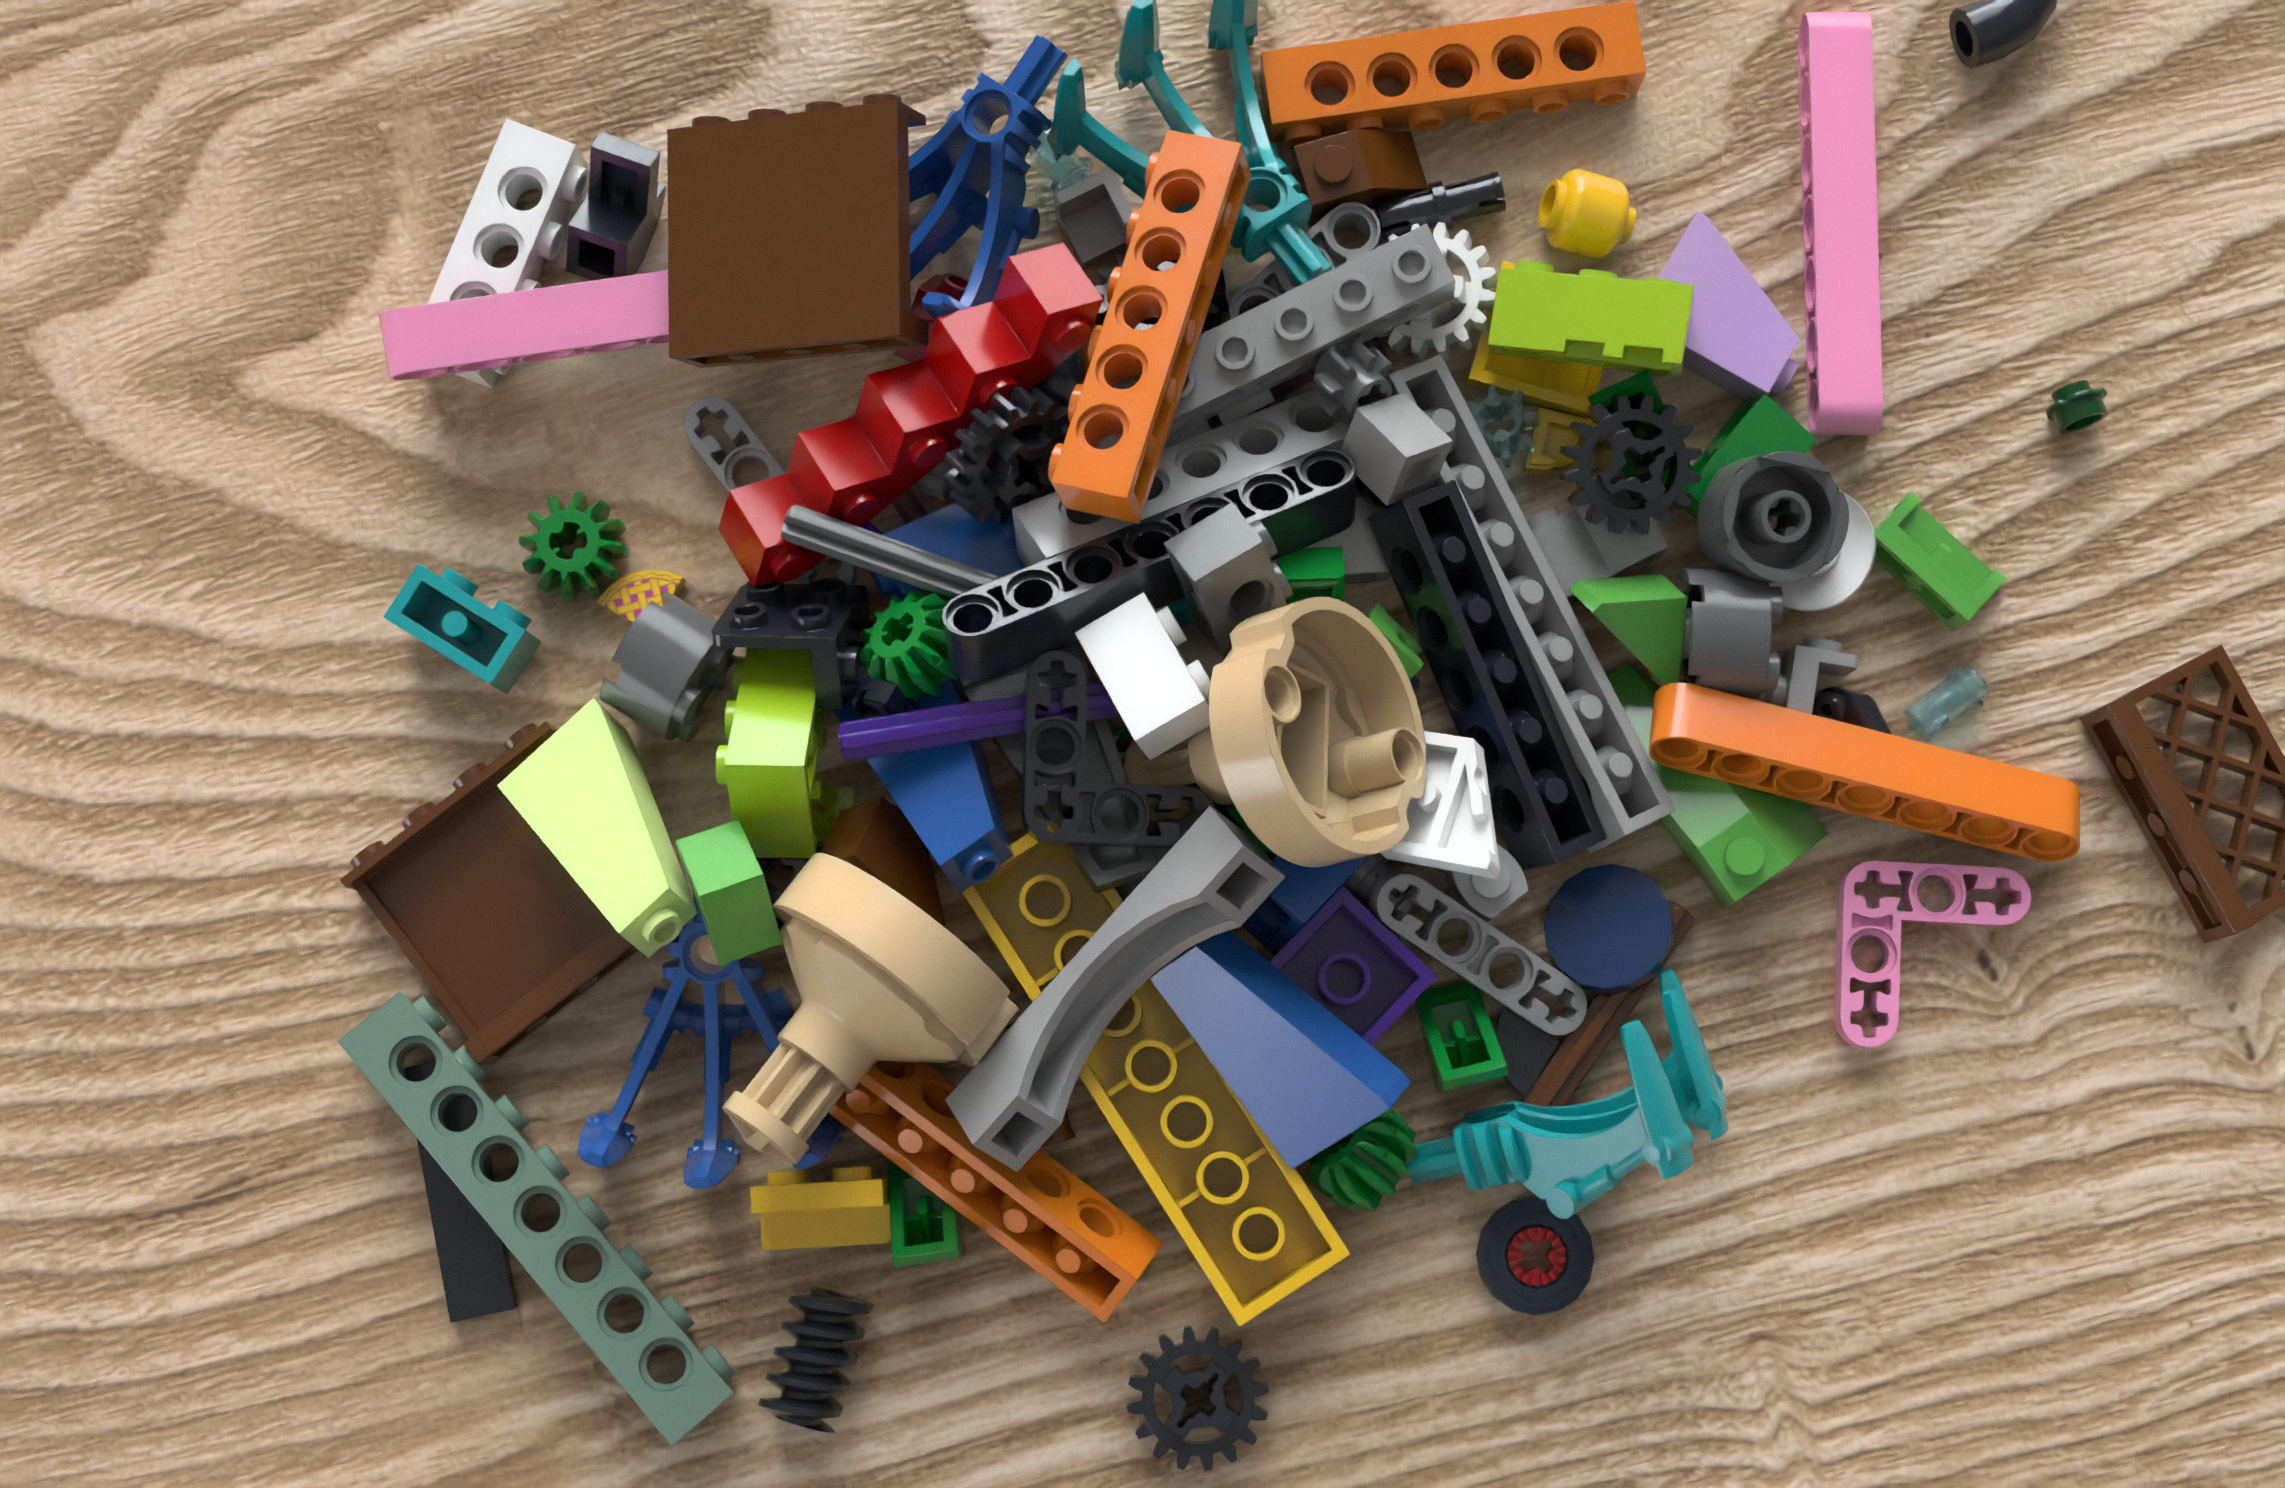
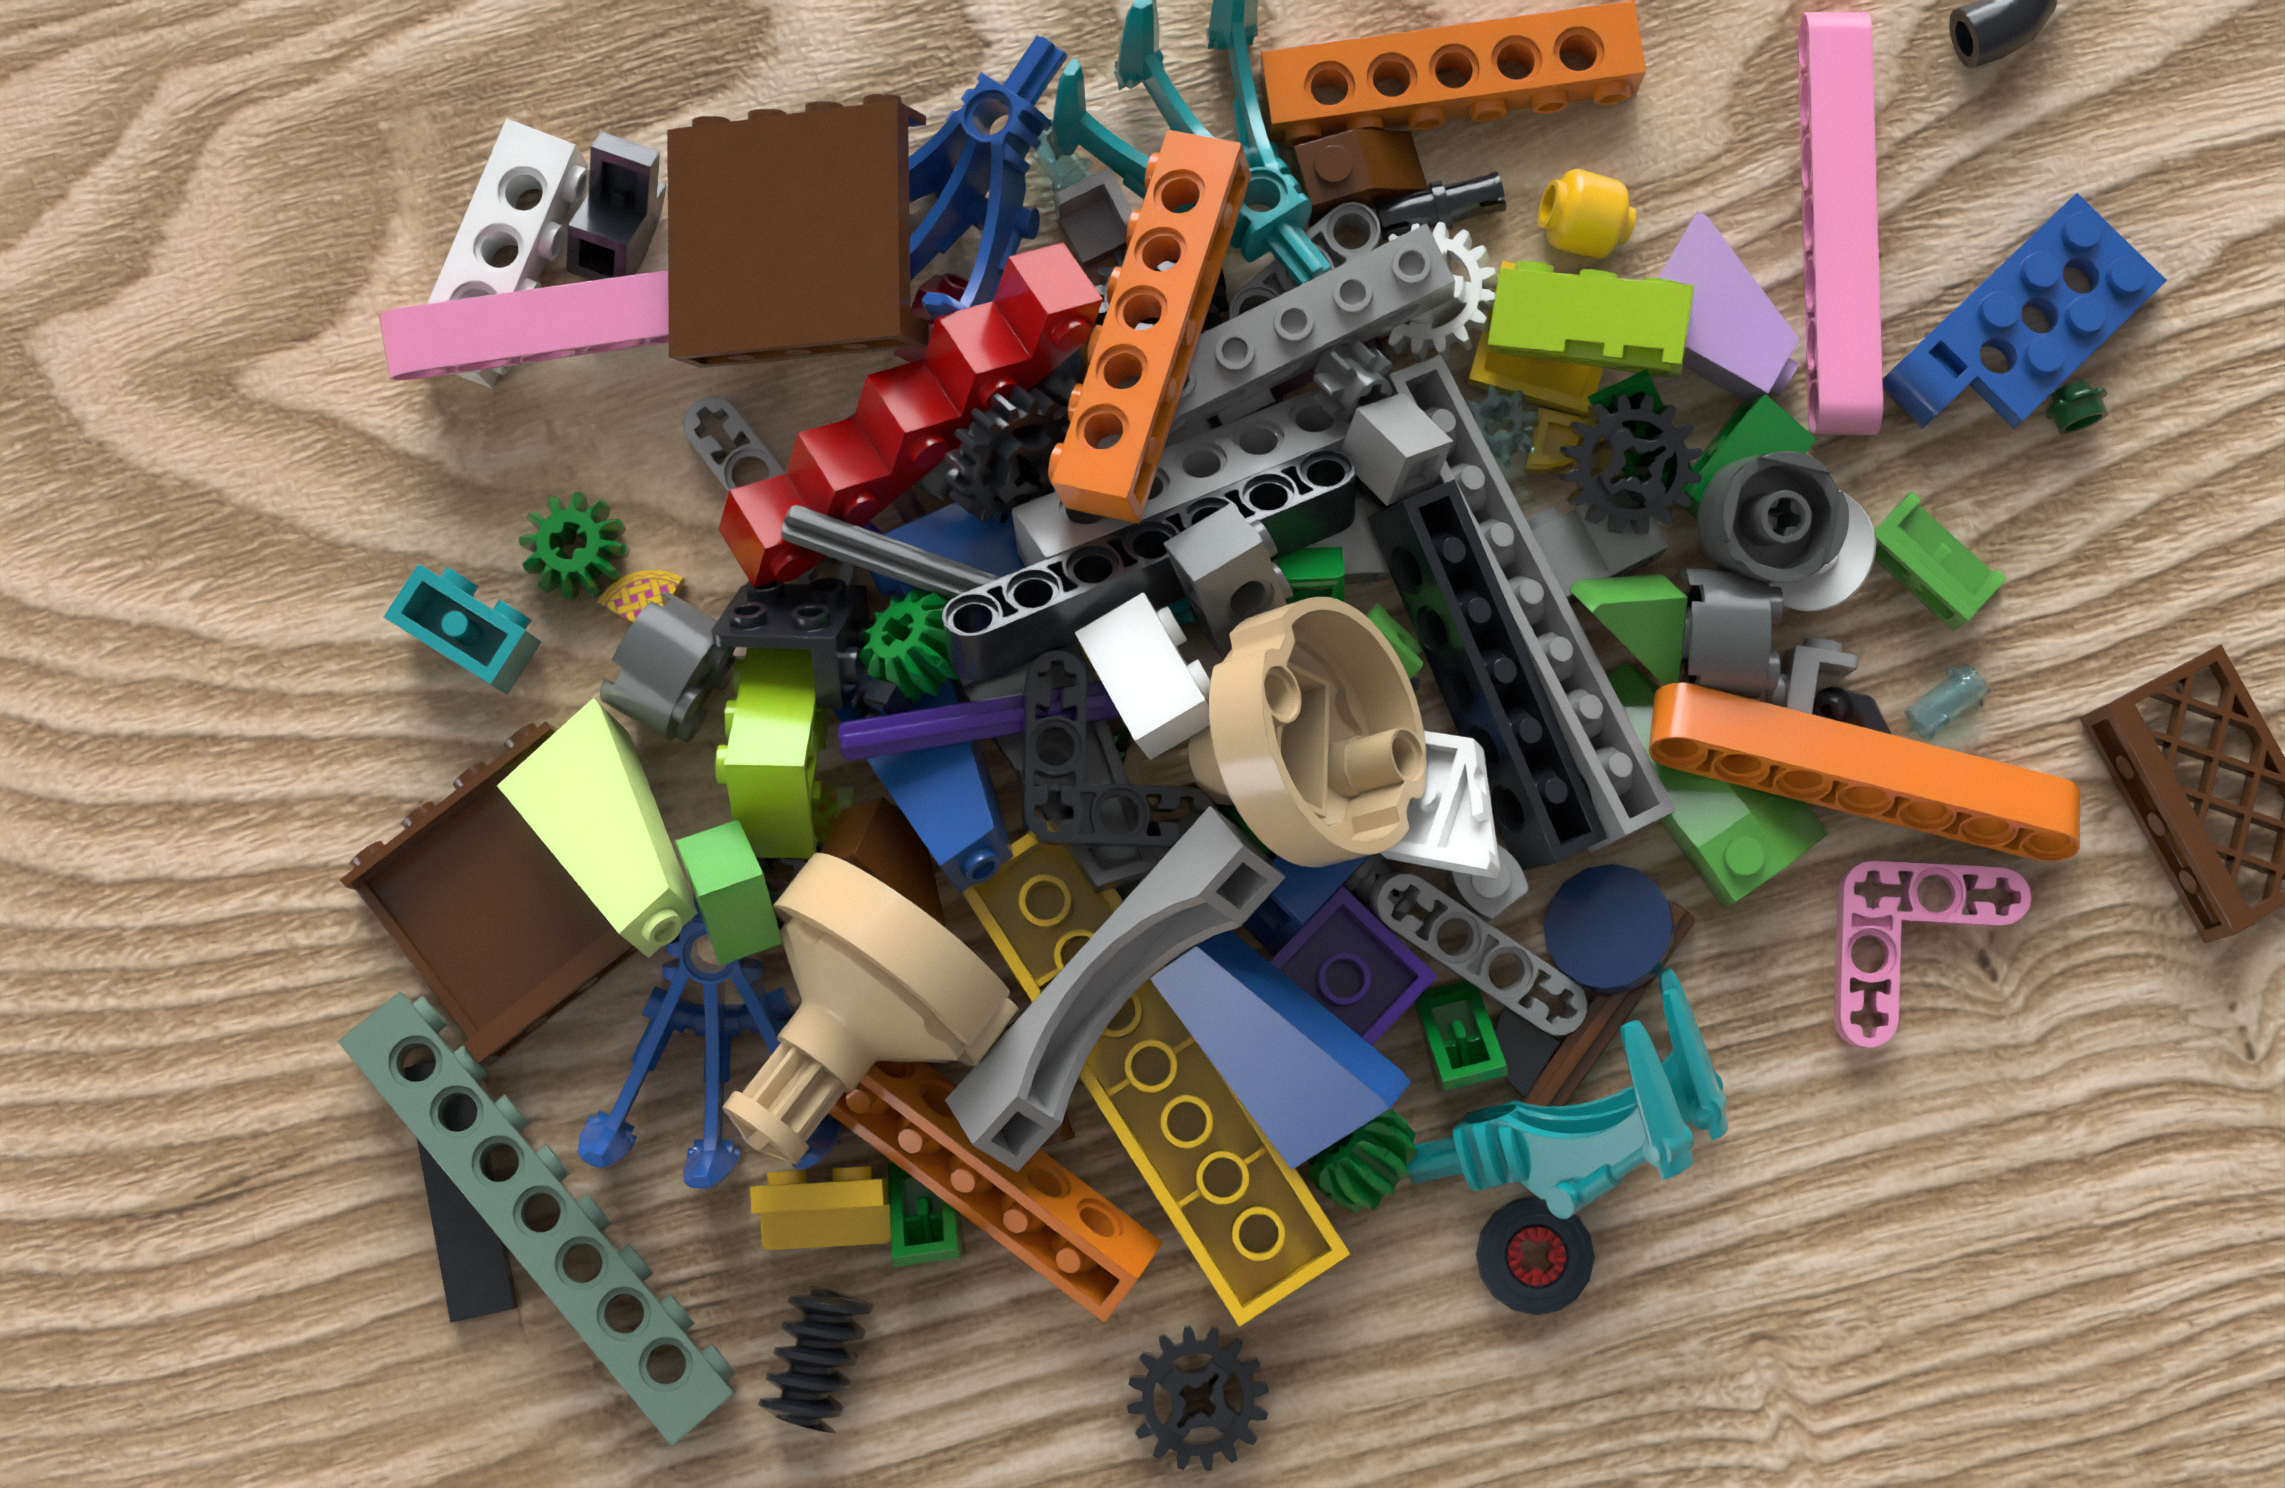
(1993, 318): none -> blue hinge

